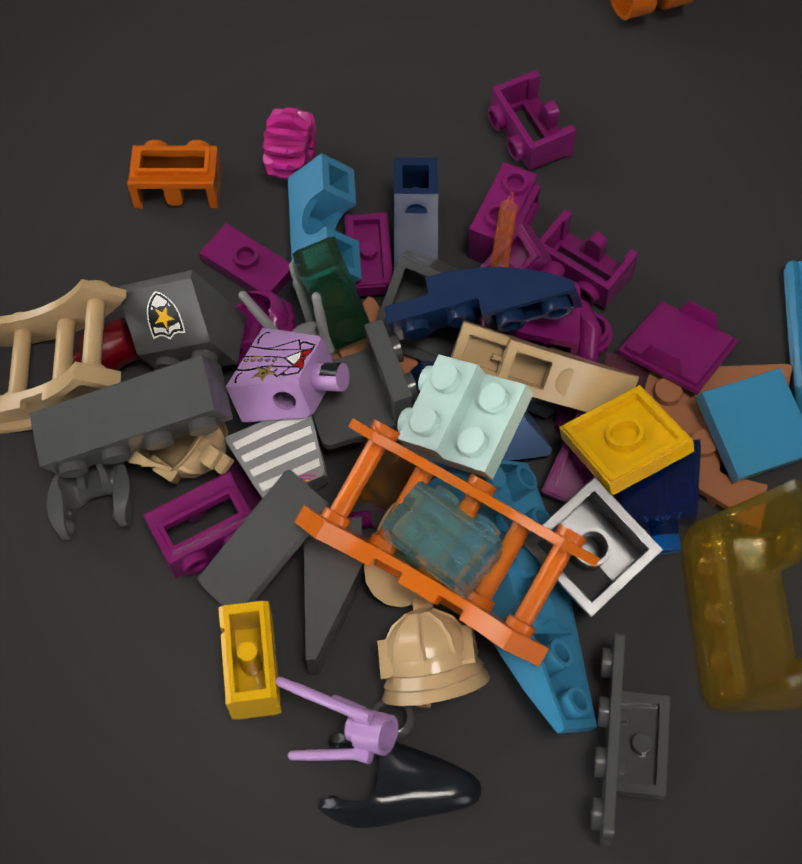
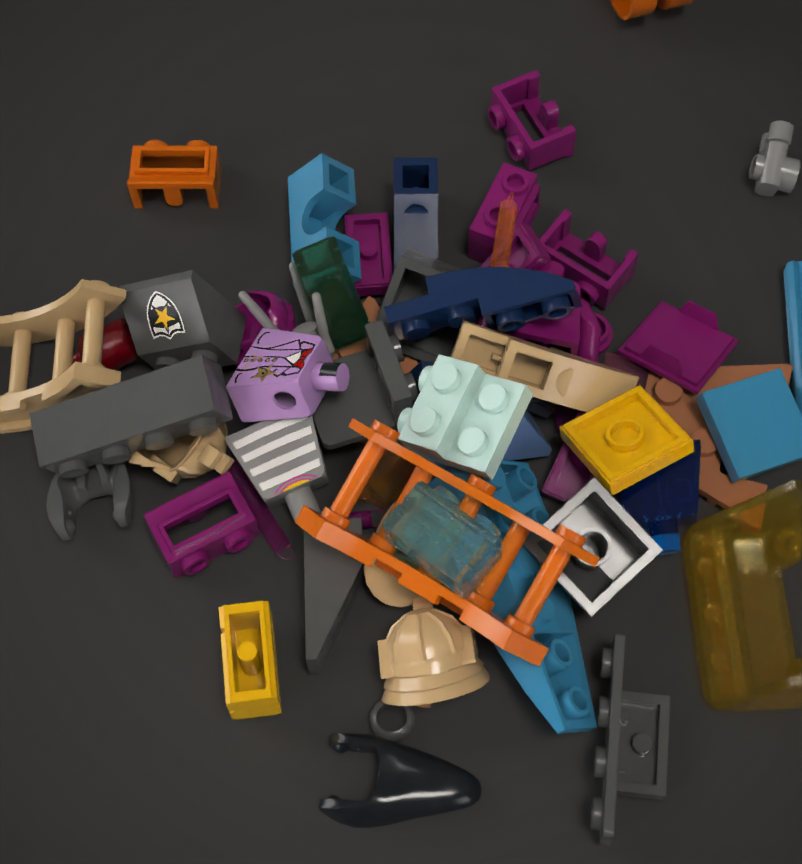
(245, 261): magenta plate -> none
(262, 542): dark grey slope -> none
(288, 141): dark pink gear -> none
(366, 728): lavender plant -> none
(772, 166): none -> light grey plate

